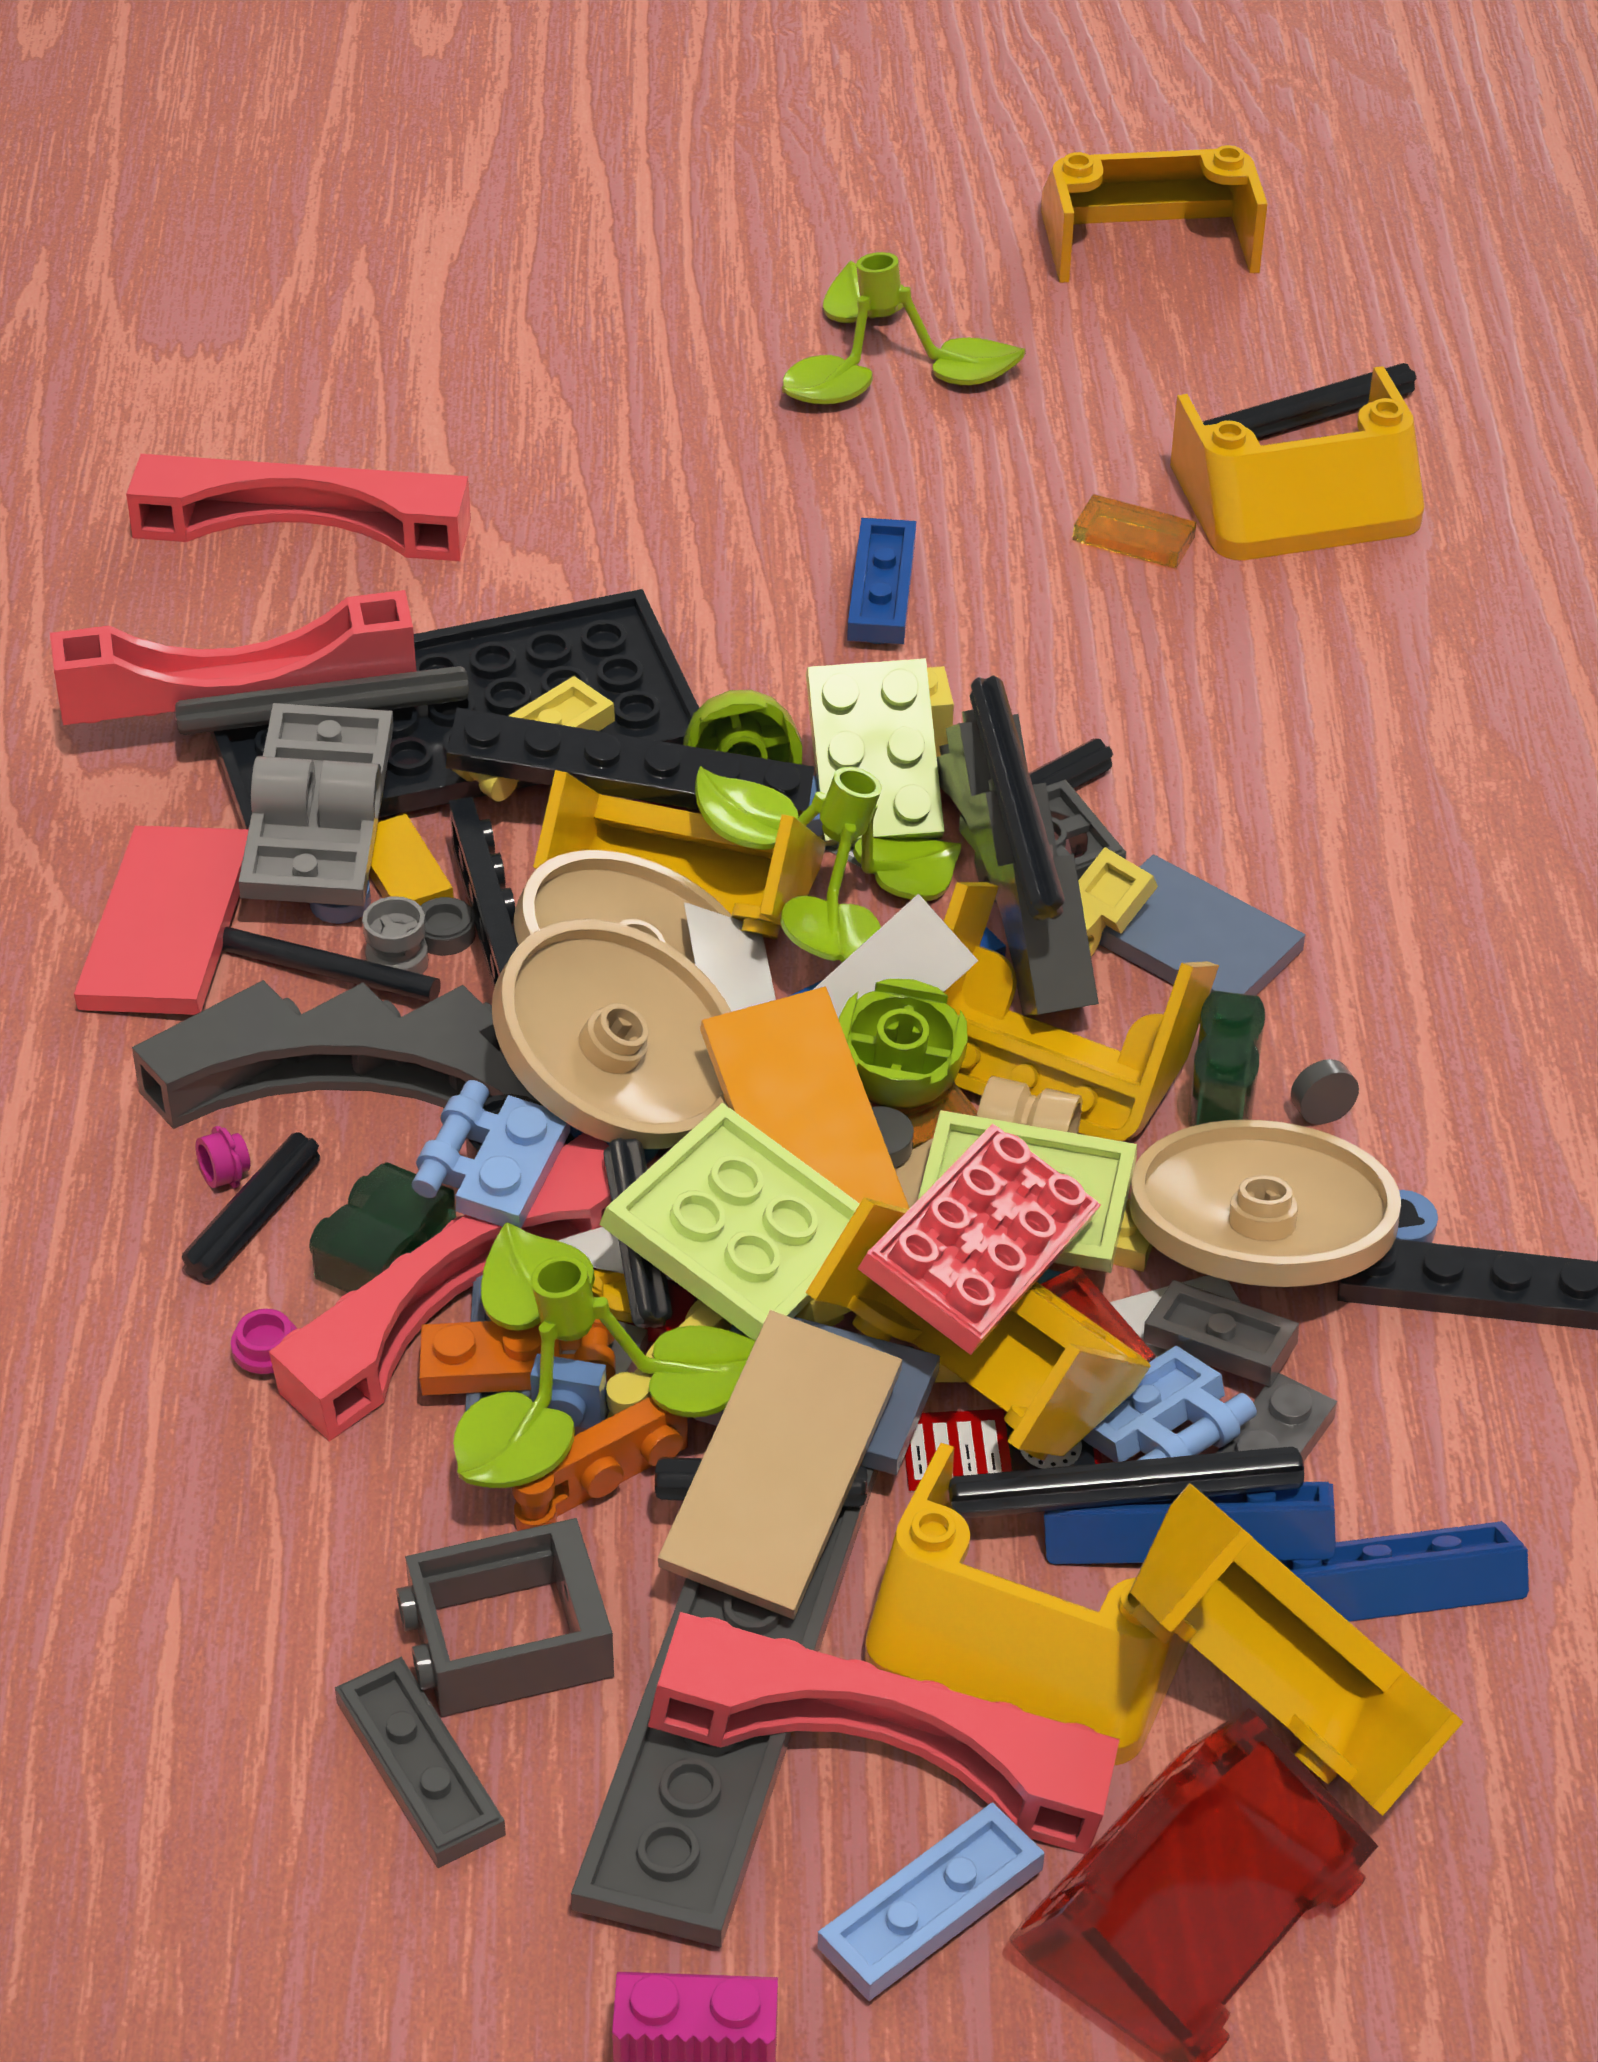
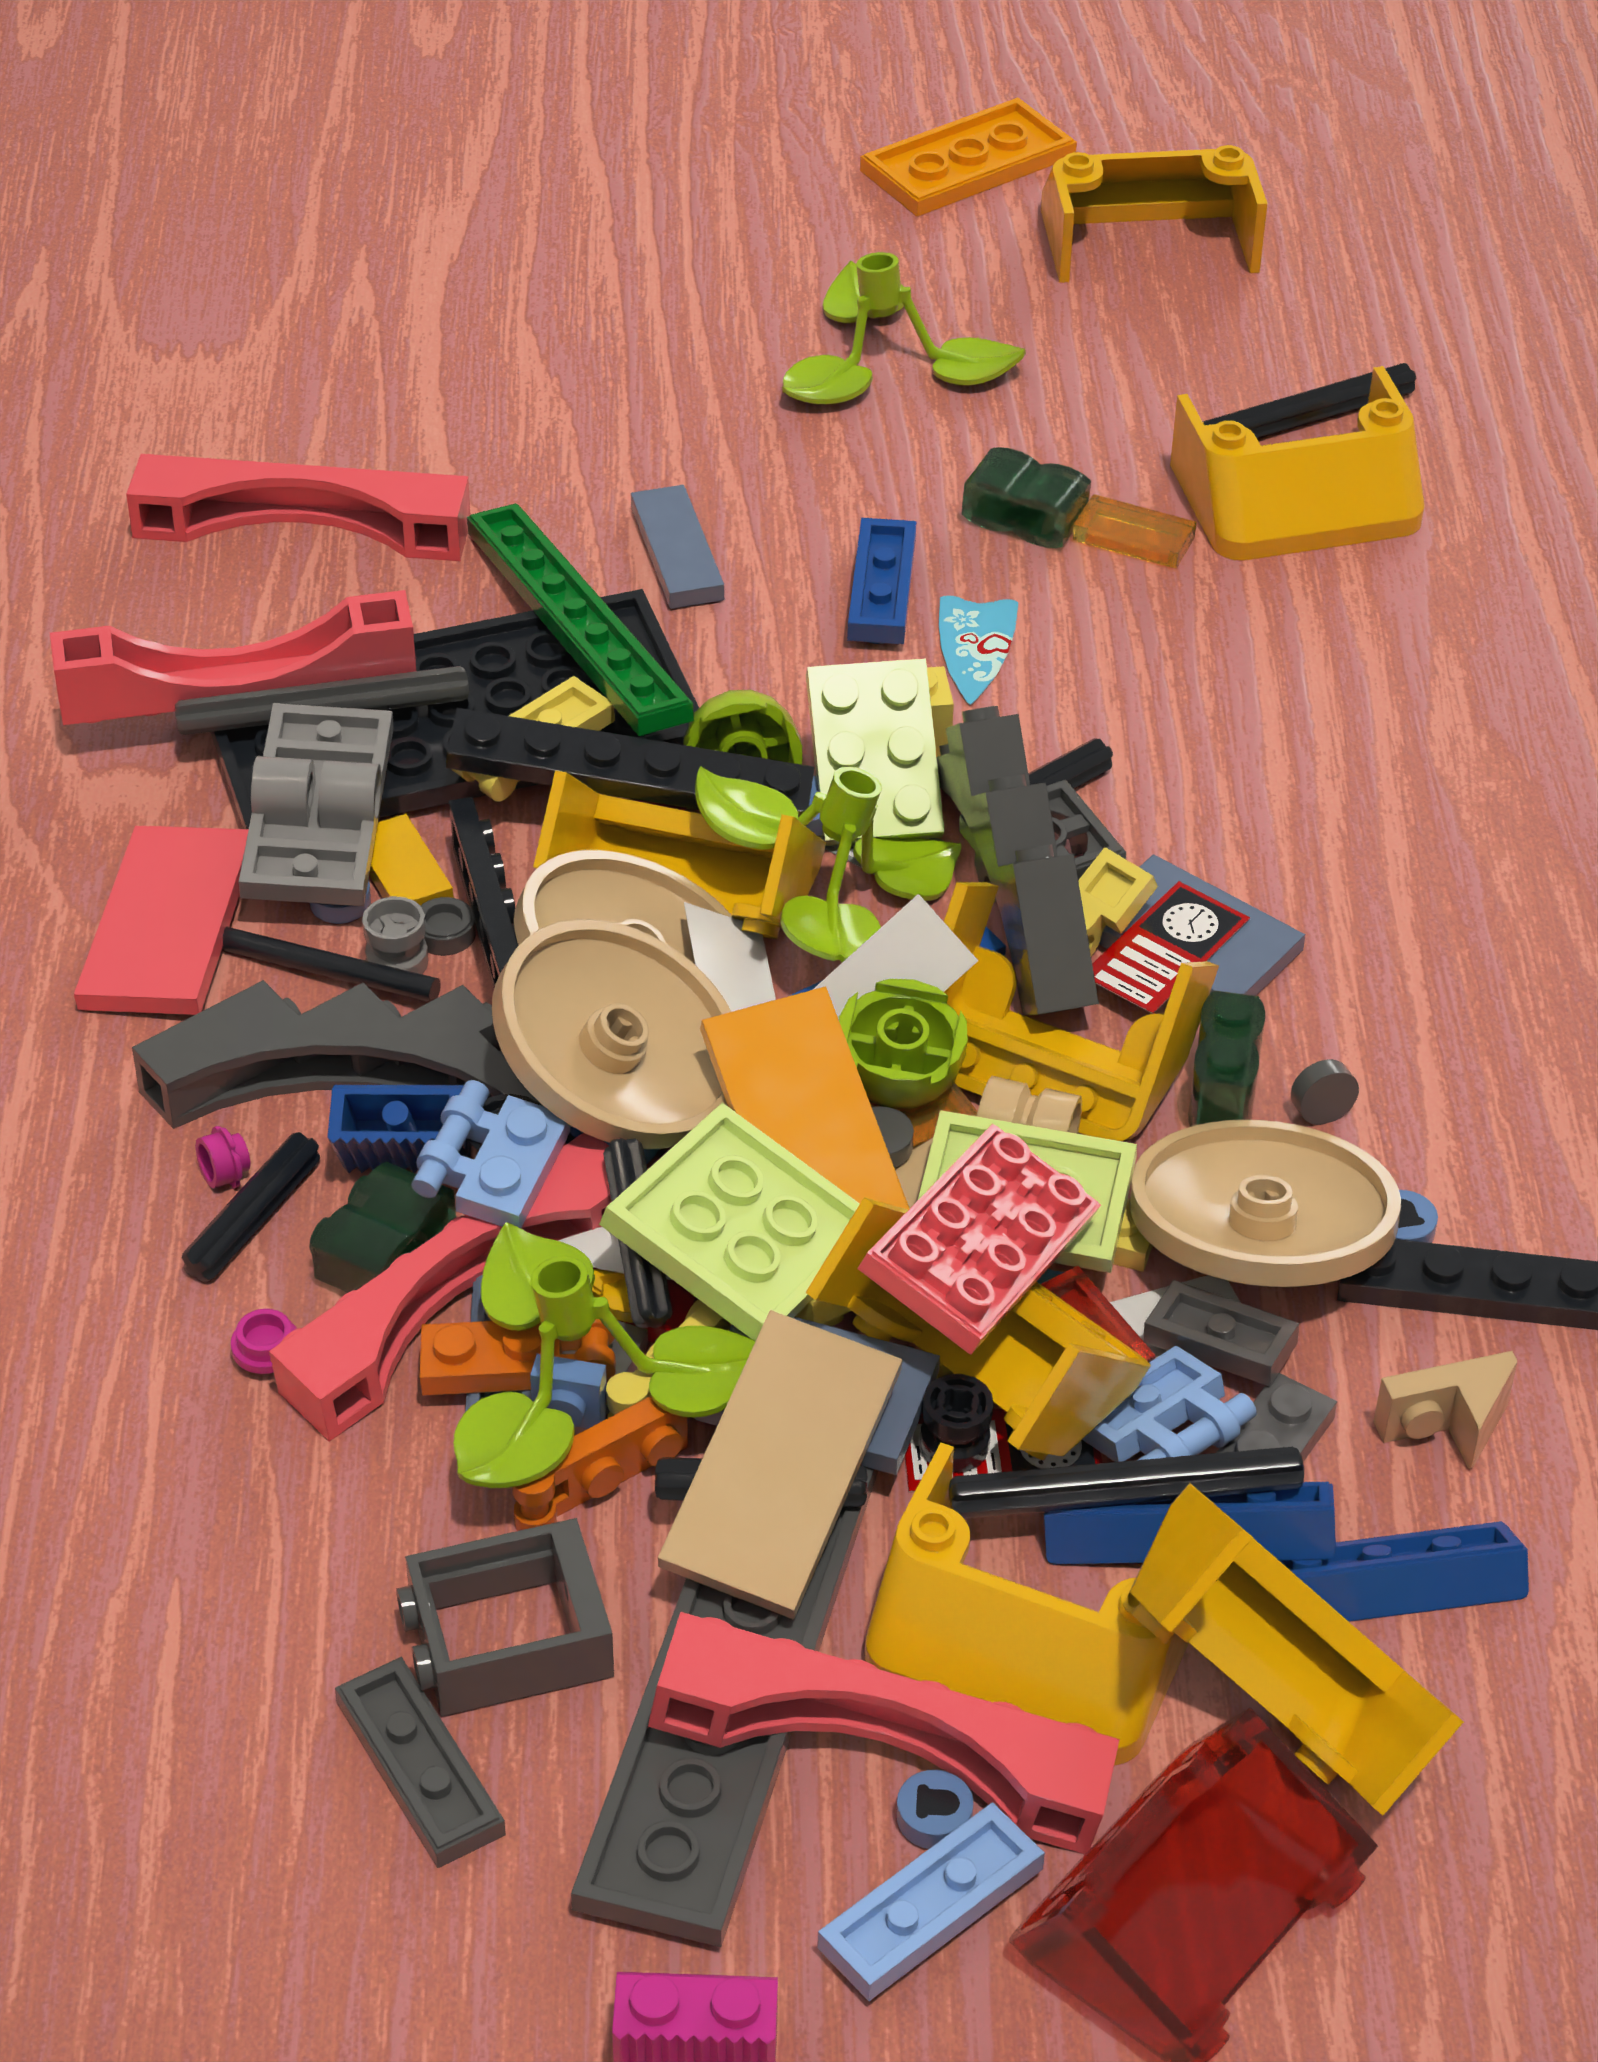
(386, 1123): none -> blue brick
(580, 620): none -> green tile
(677, 546): none -> sand blue tile
(932, 1806): none -> medium blue tile
(959, 1414): none -> black wheel
(967, 156): none -> light orange tile
(975, 641): none -> medium azure sticker
(1017, 799): black axle -> none
(1025, 497): none -> clear green brick
(1173, 931): none -> sticker
(1453, 1397): none -> tan slope

